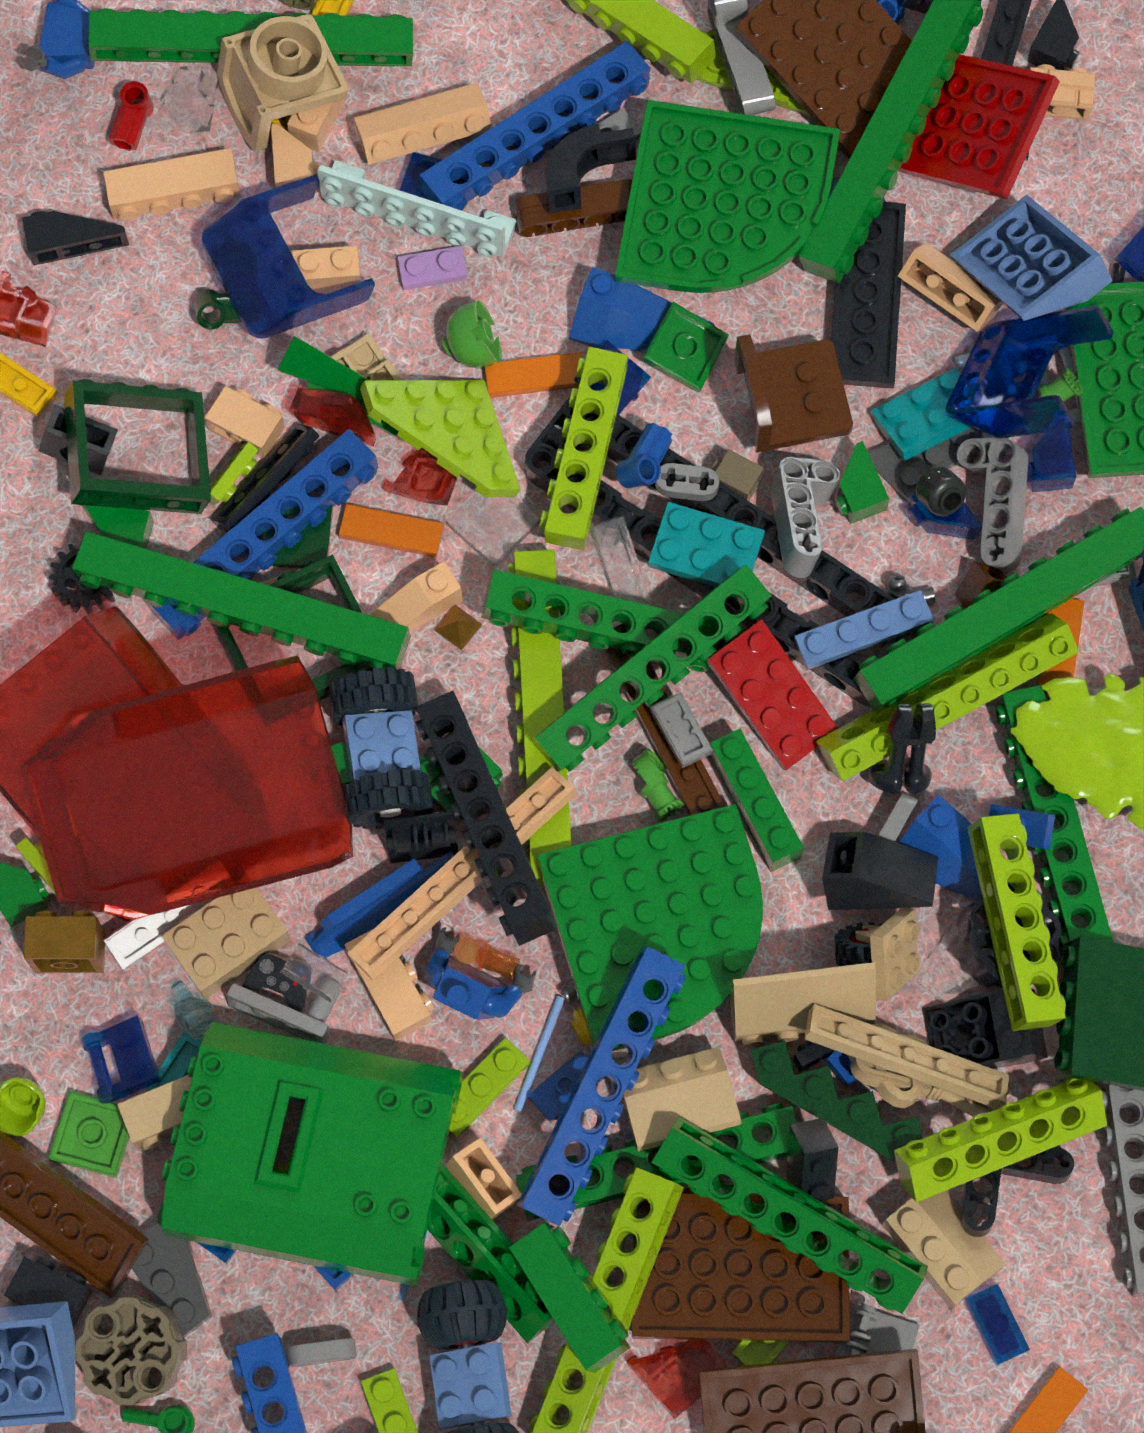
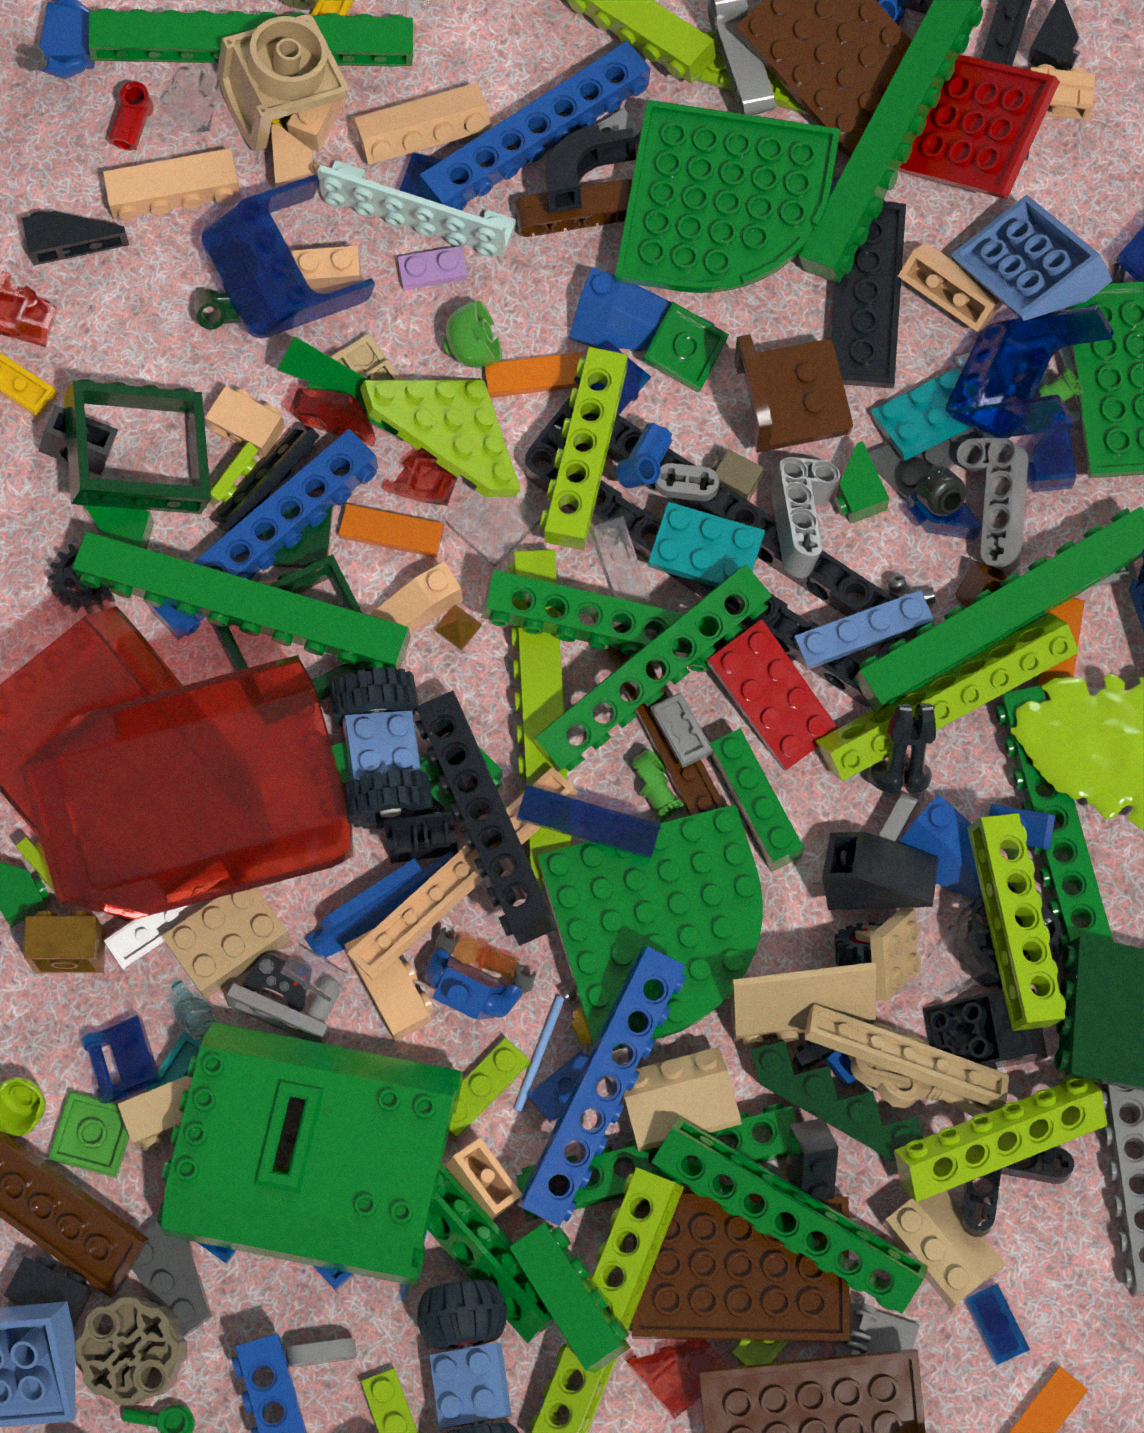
(588, 821): none -> clear blue tile

